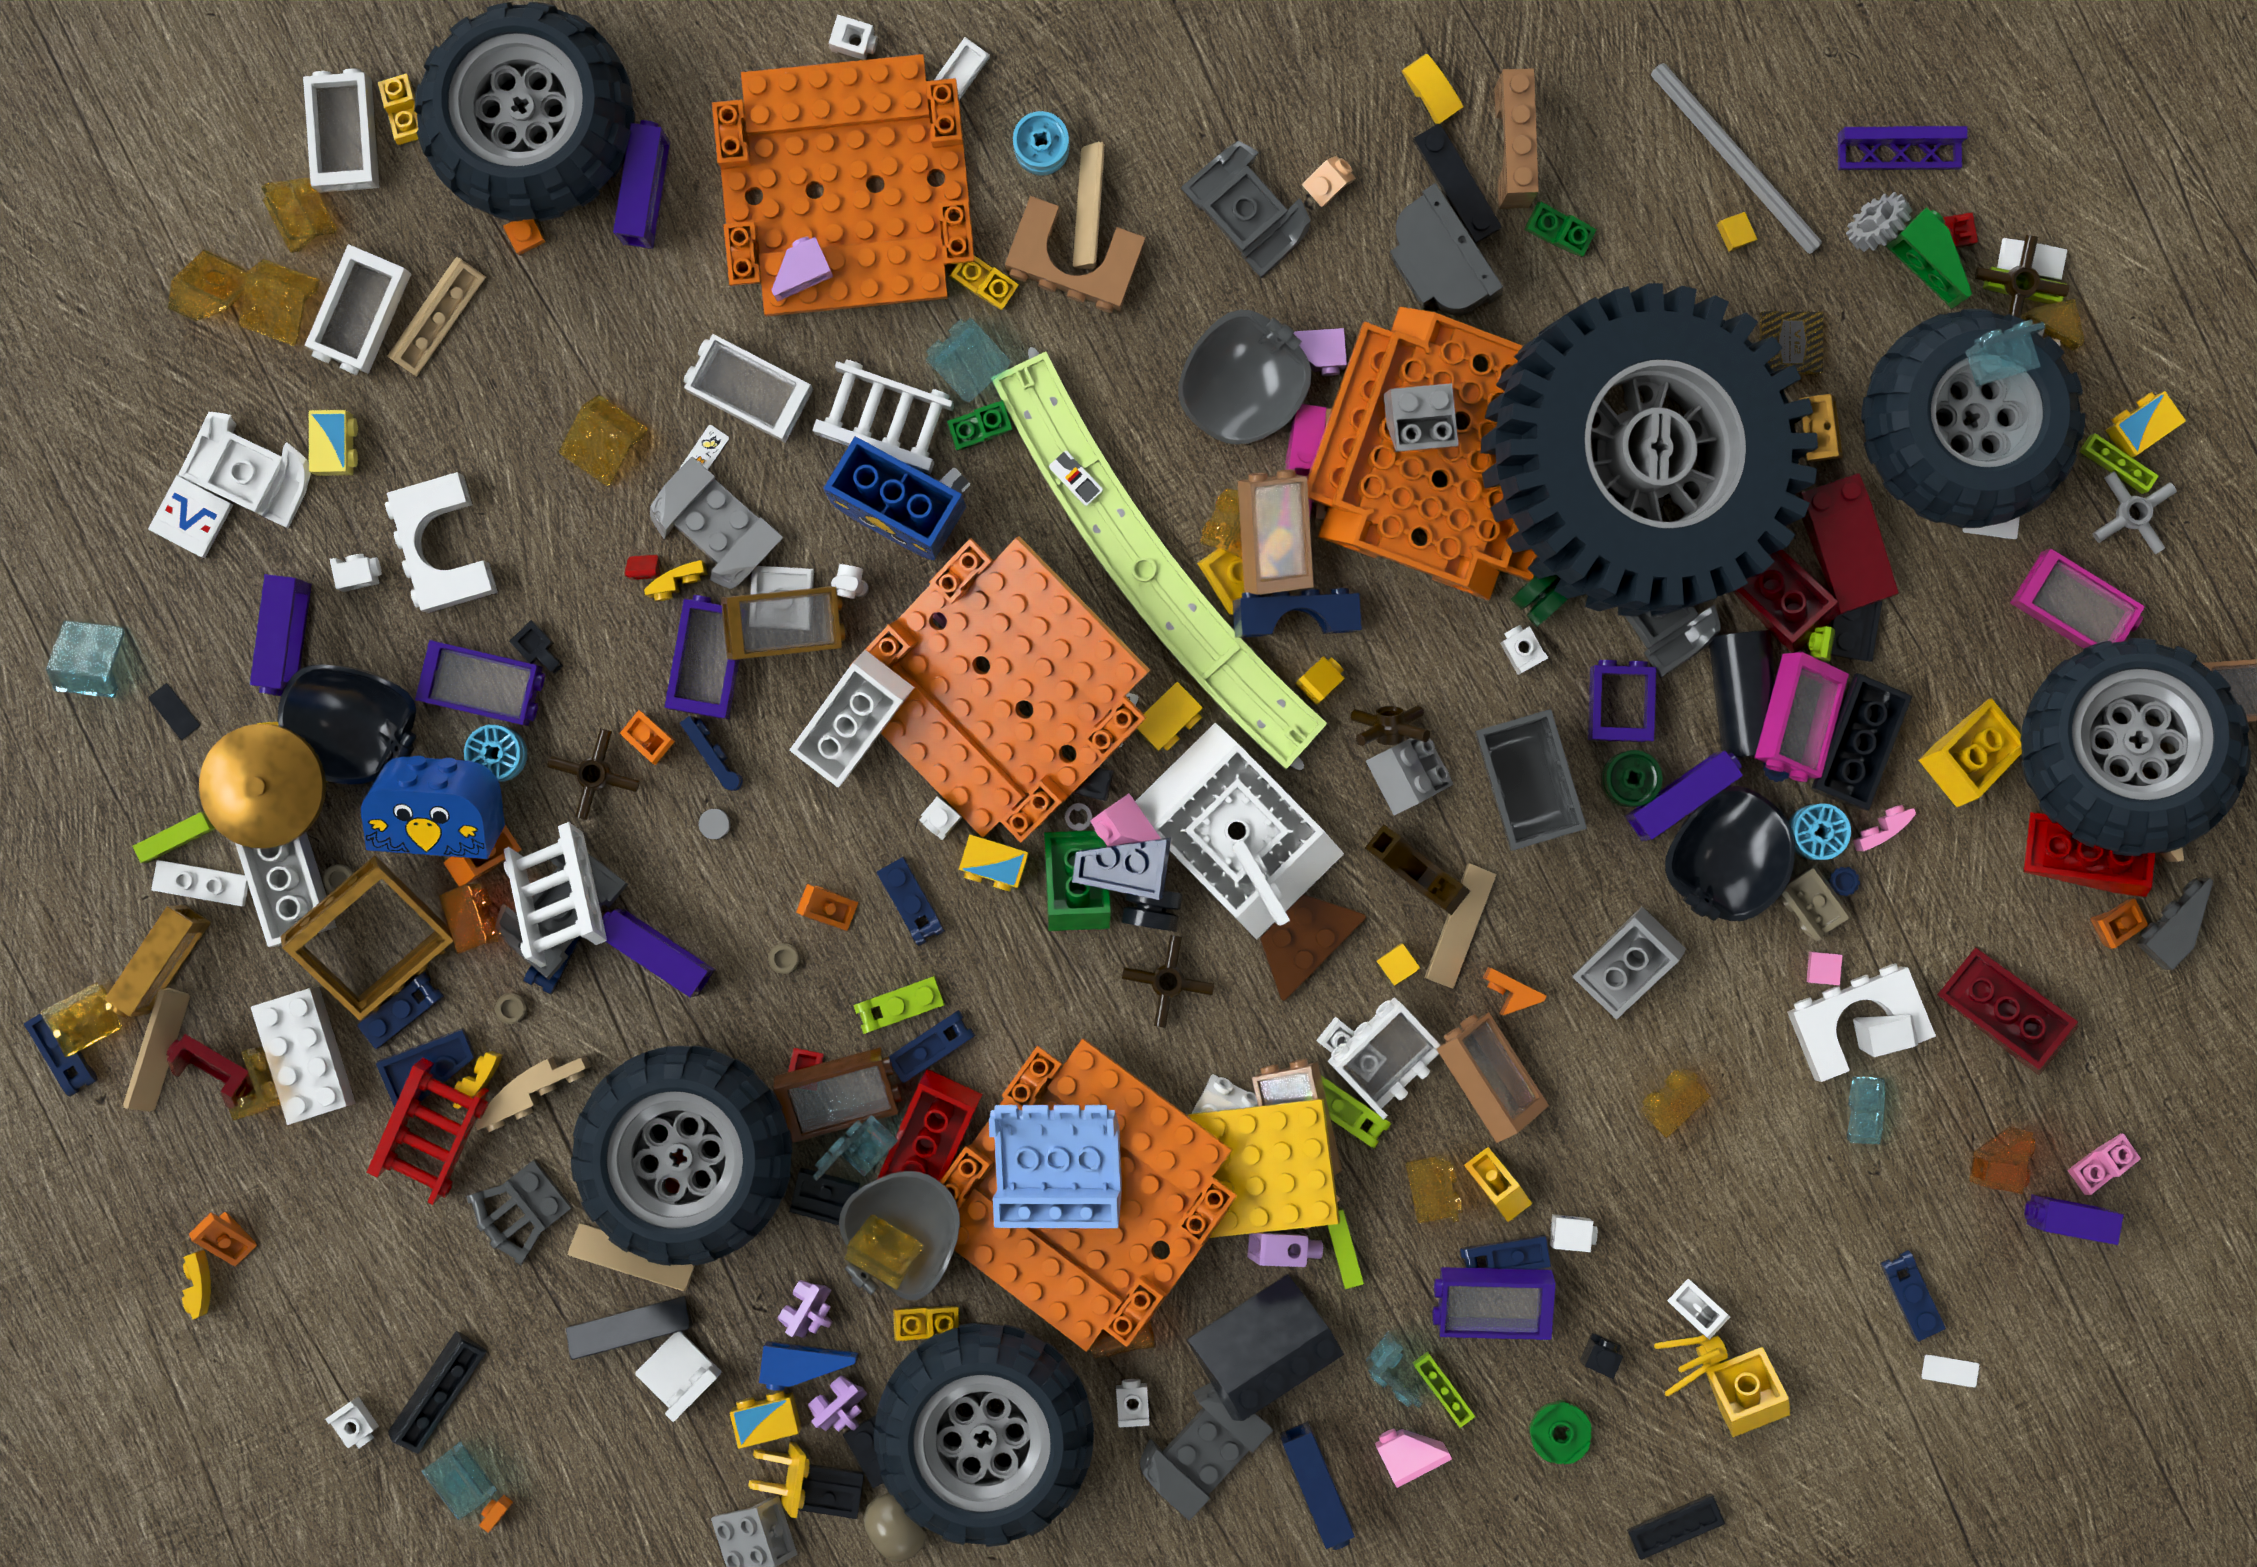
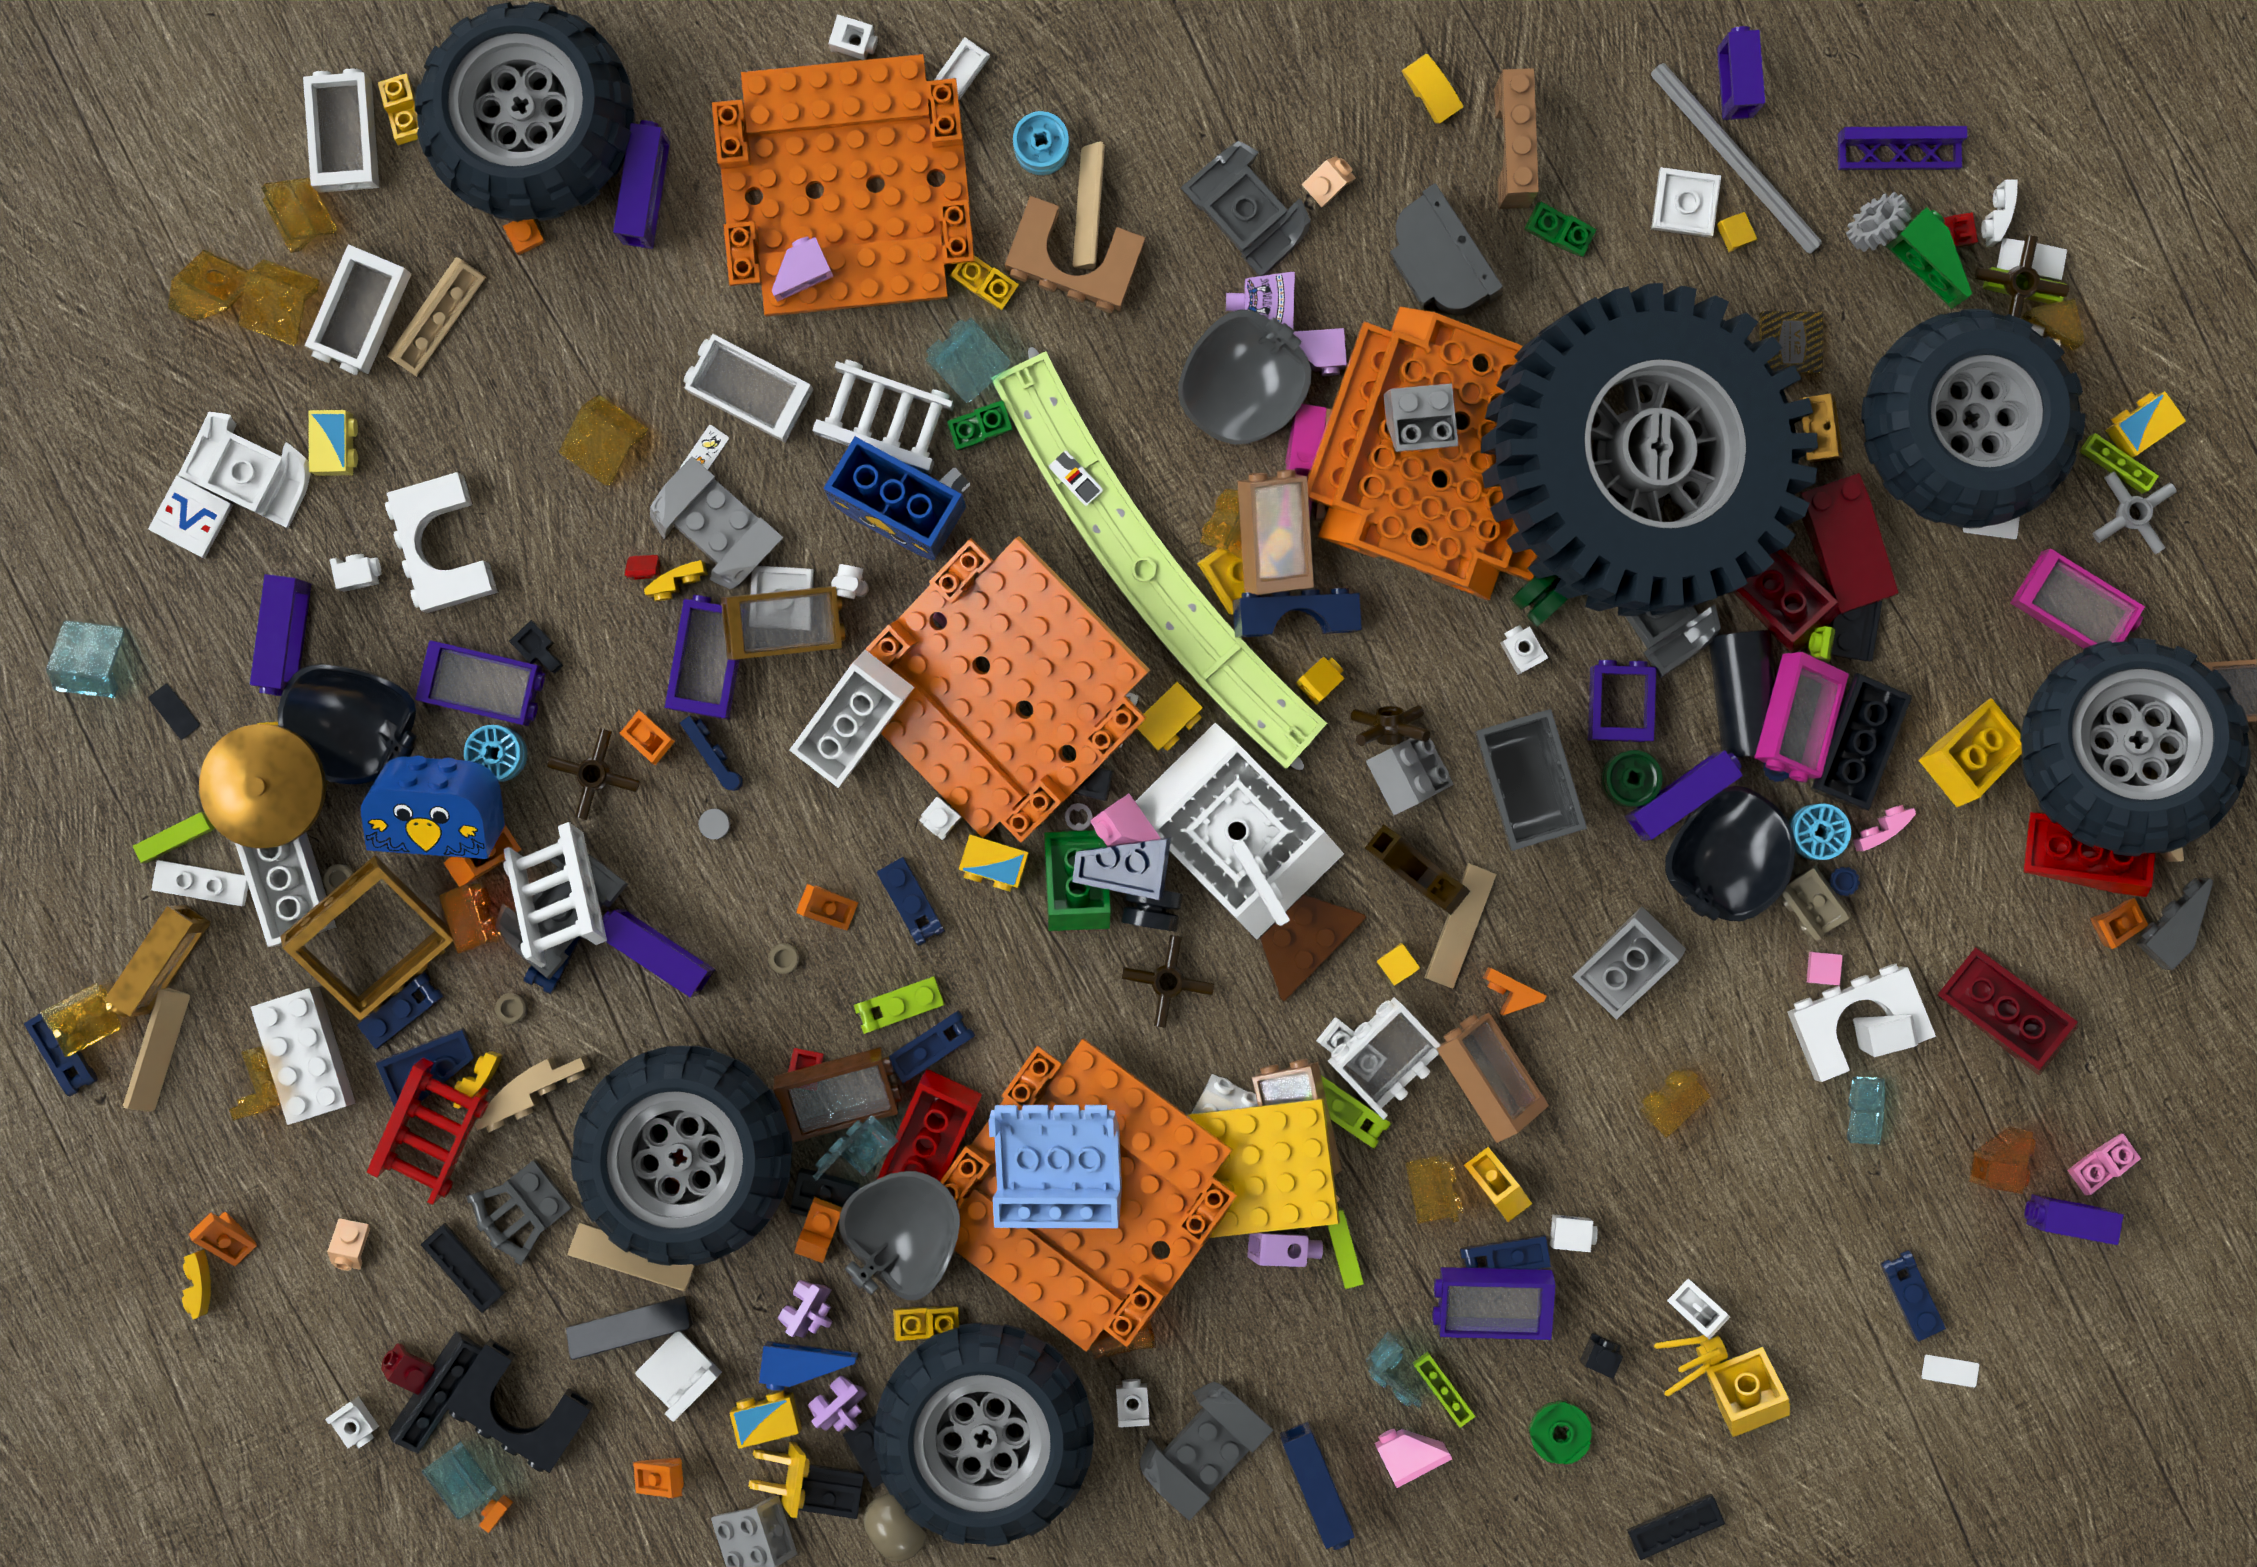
(190, 1051): dark red panel -> none
(348, 1244): none -> light nougat bracket
(406, 1369): none -> dark red bracket
(463, 1268): none -> black plate
(539, 1444): none -> black arch
(659, 1477): none -> orange slope
(818, 1230): none -> orange slope
(883, 1251): clear yellow bracket -> none
(1264, 1348): black slope -> none
(1268, 296): none -> lavender torso
(1457, 183): black plate -> none
(1686, 202): none -> white tile
(1741, 74): none -> dark purple window
(1998, 220): none -> white slope
(2004, 355): clear light blue bracket -> none

